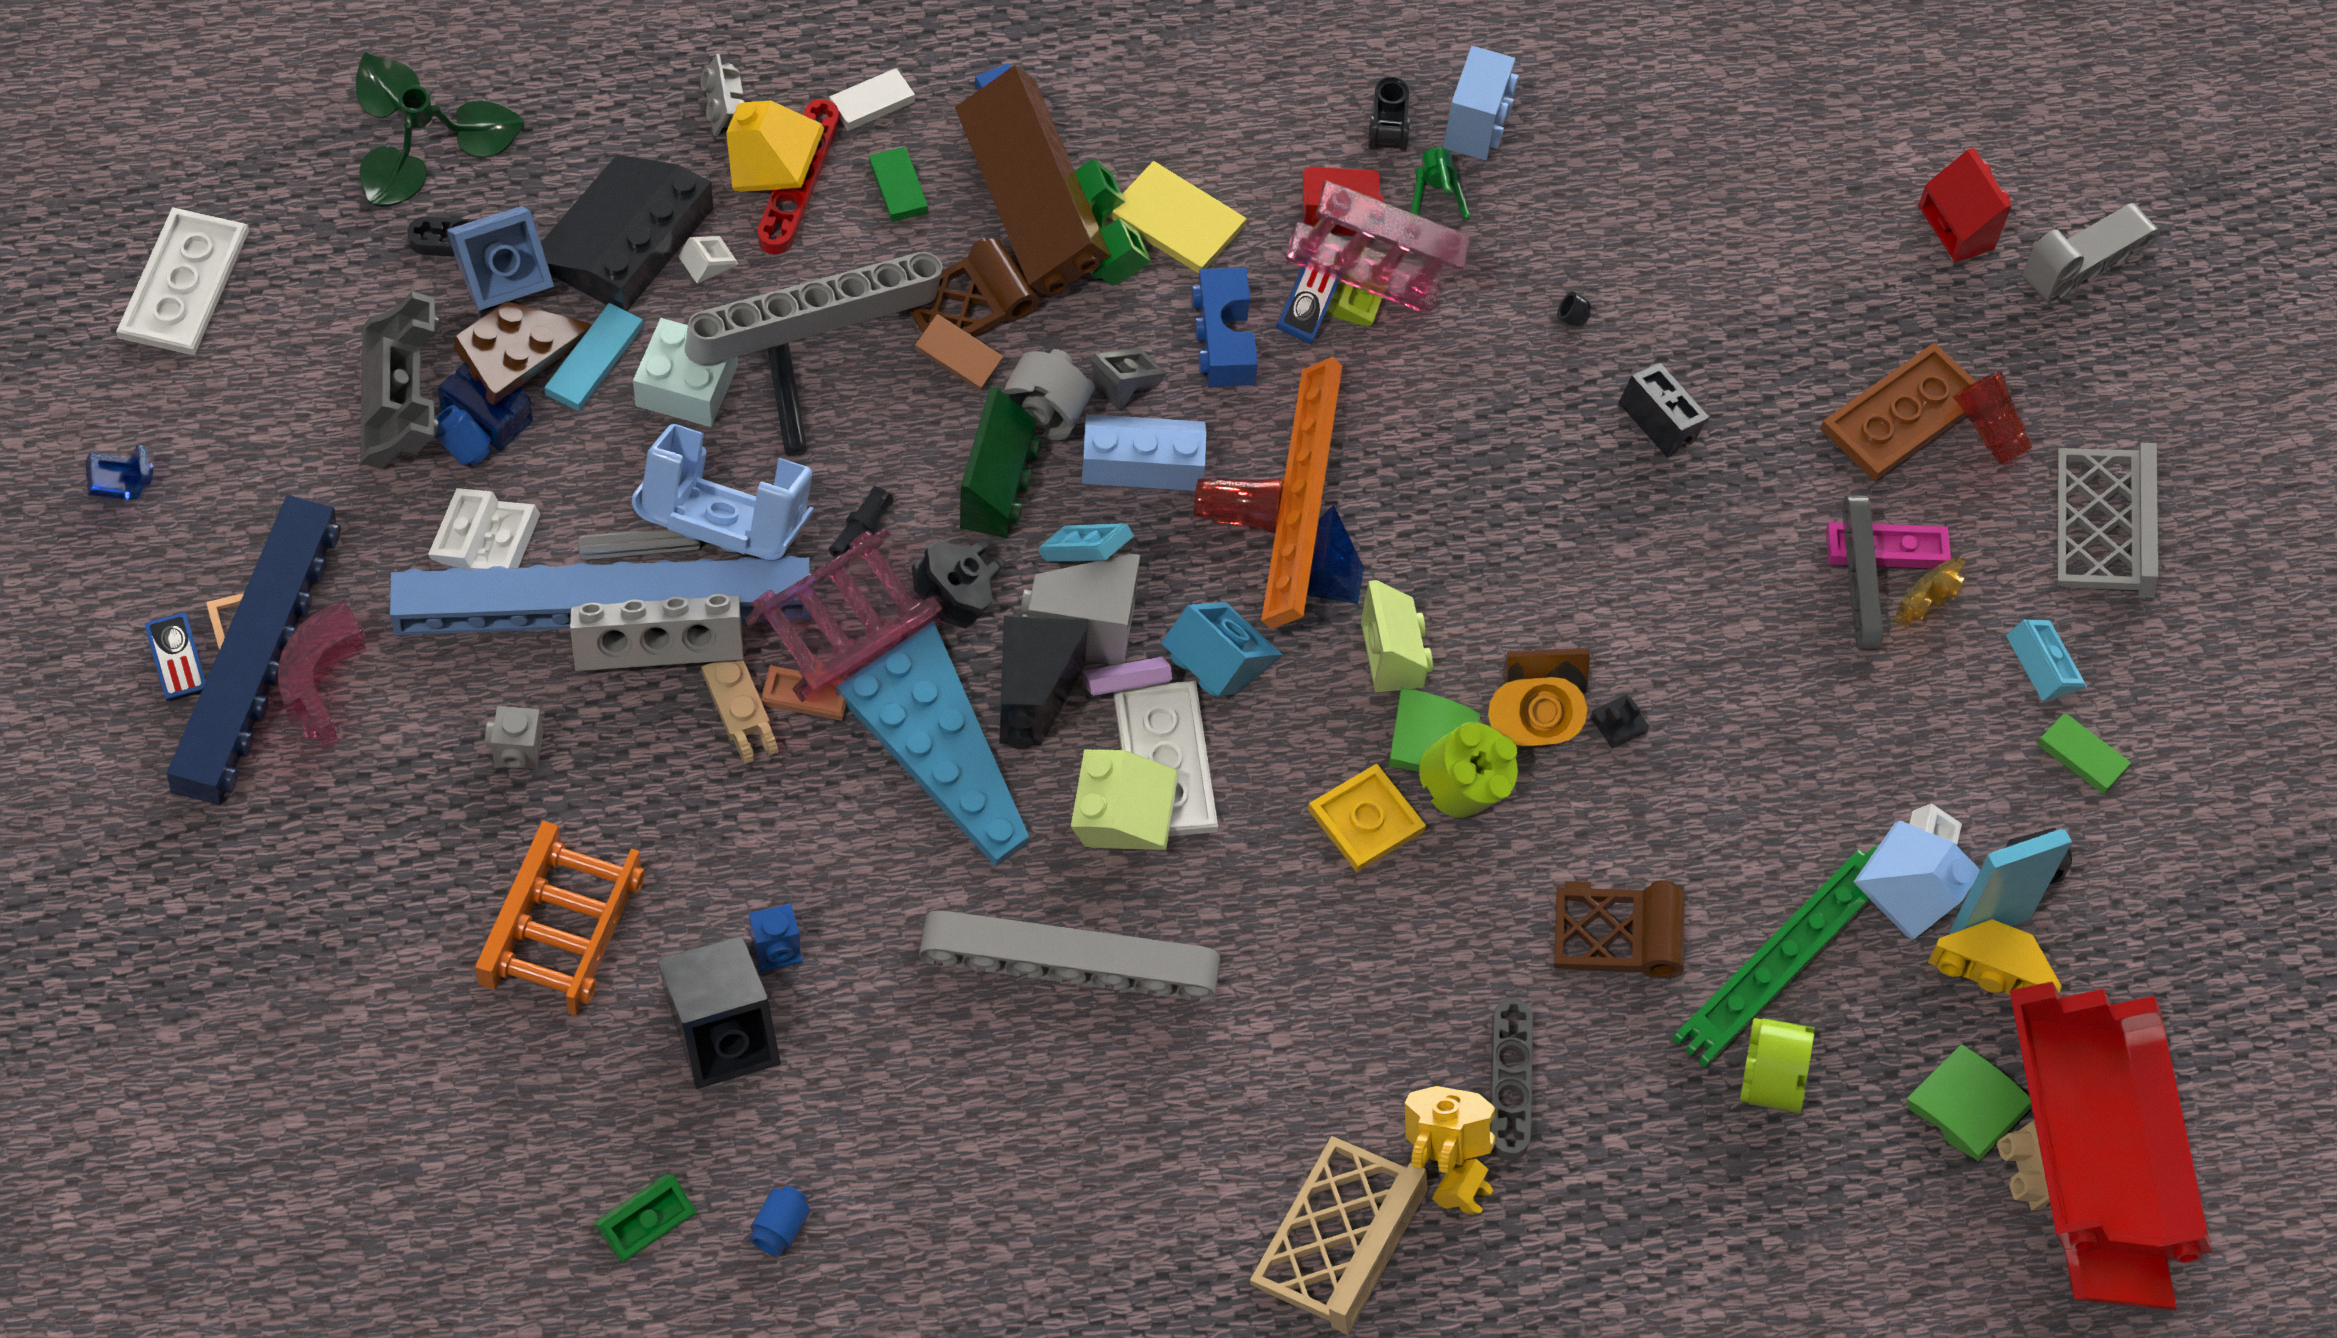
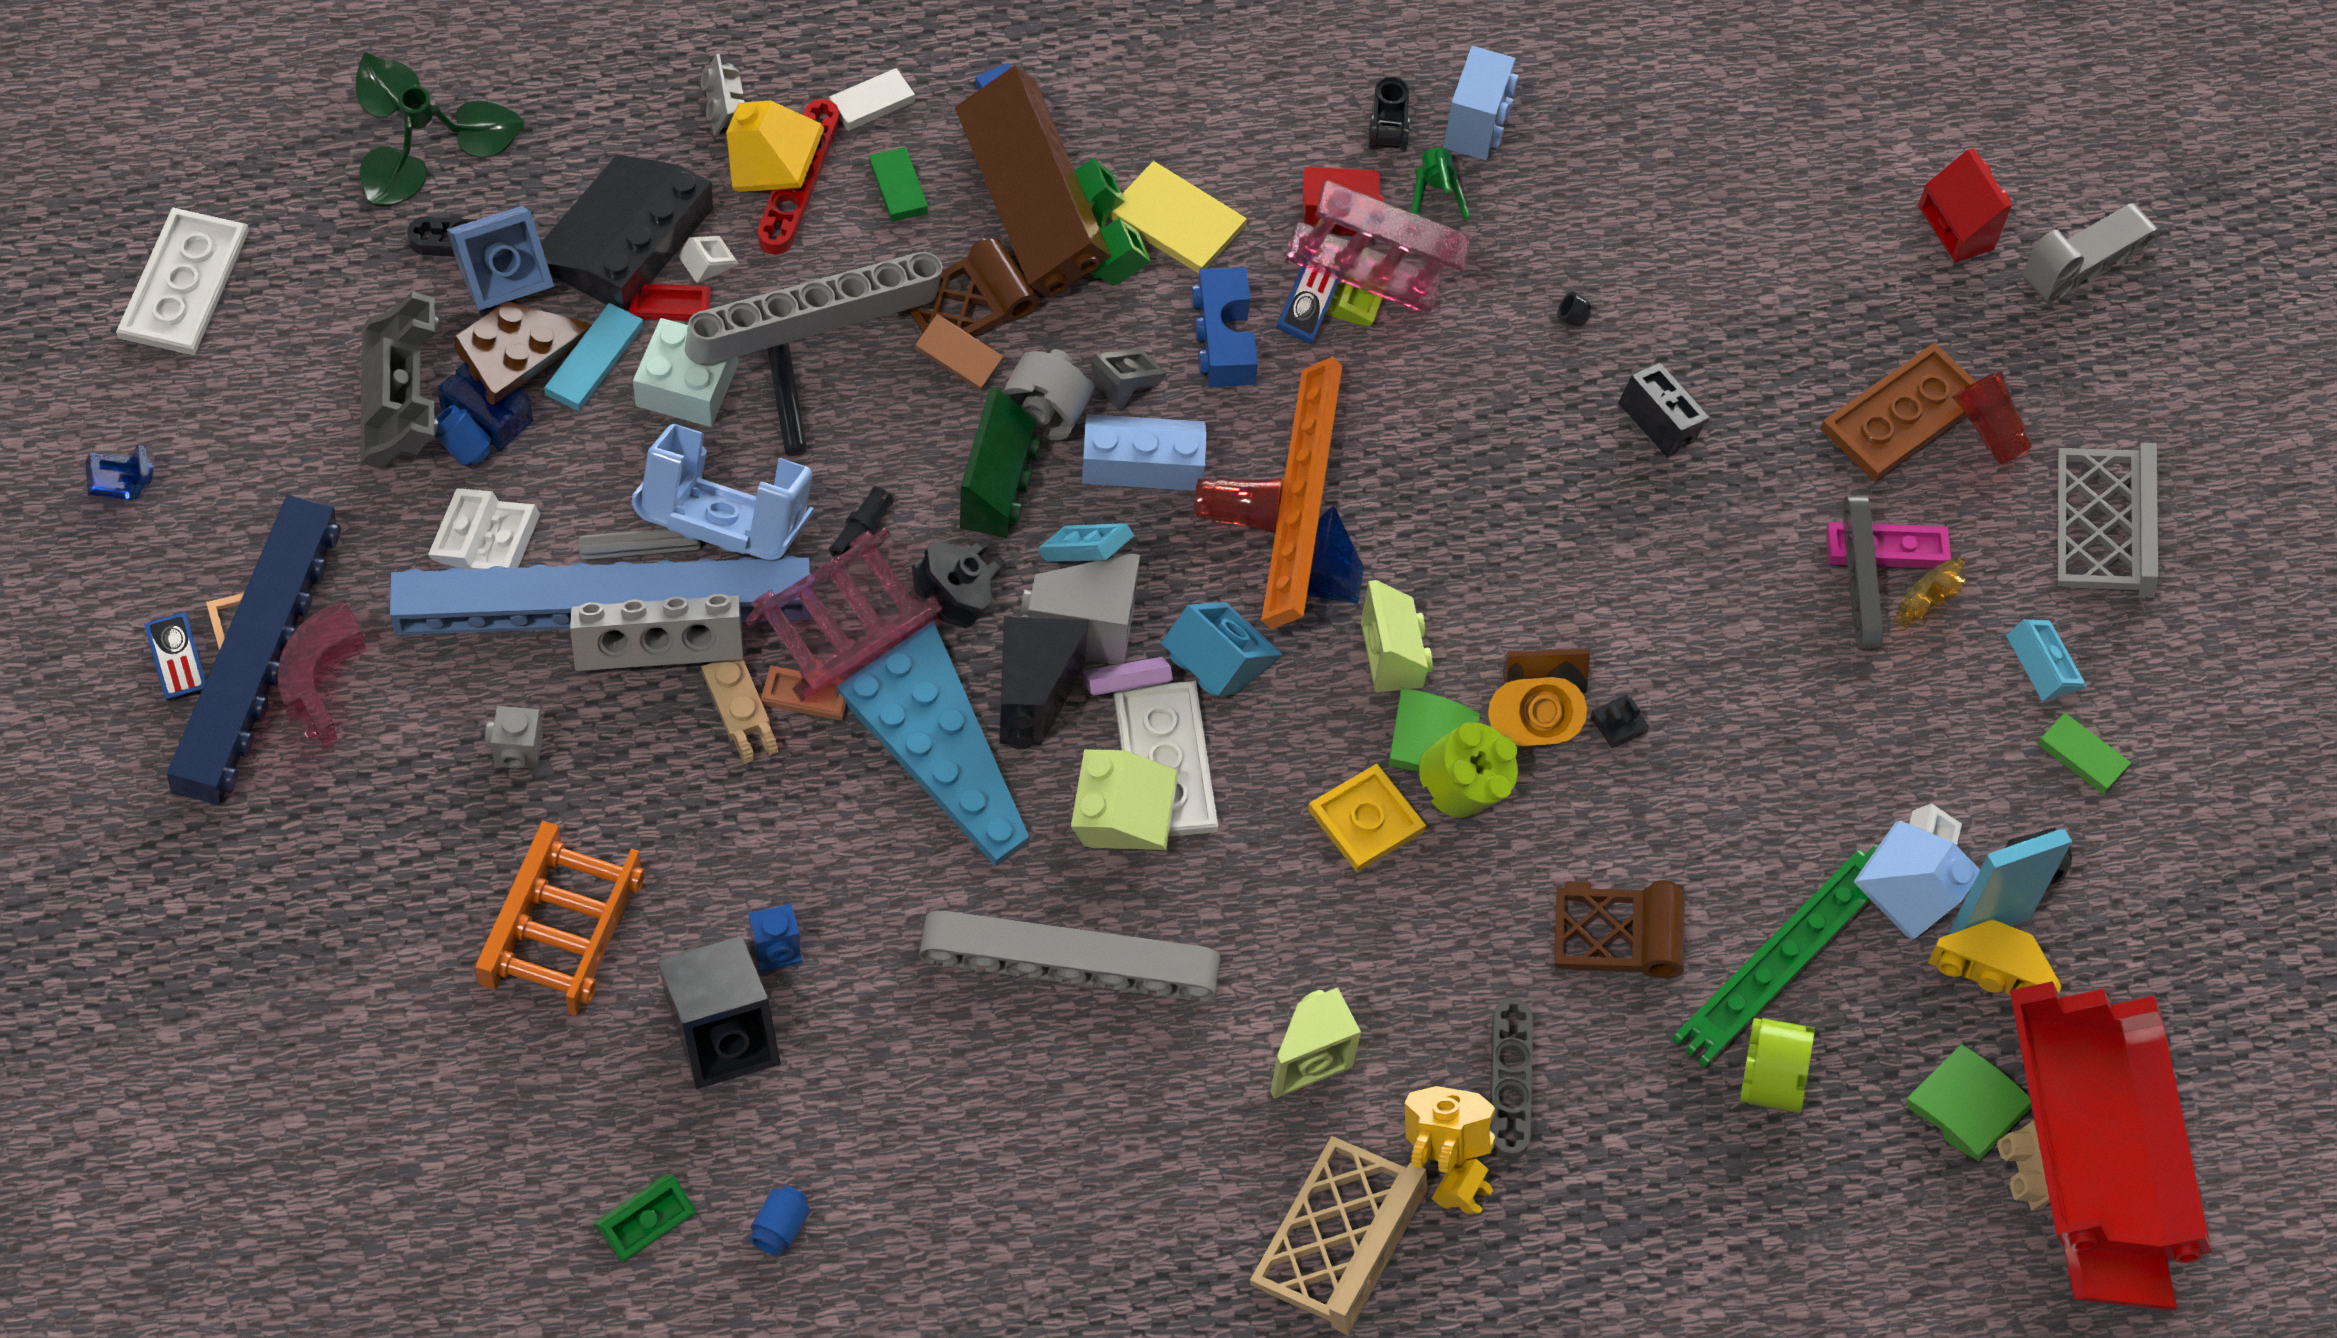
(670, 301): none -> red tile
(1317, 1042): none -> yellowish green slope

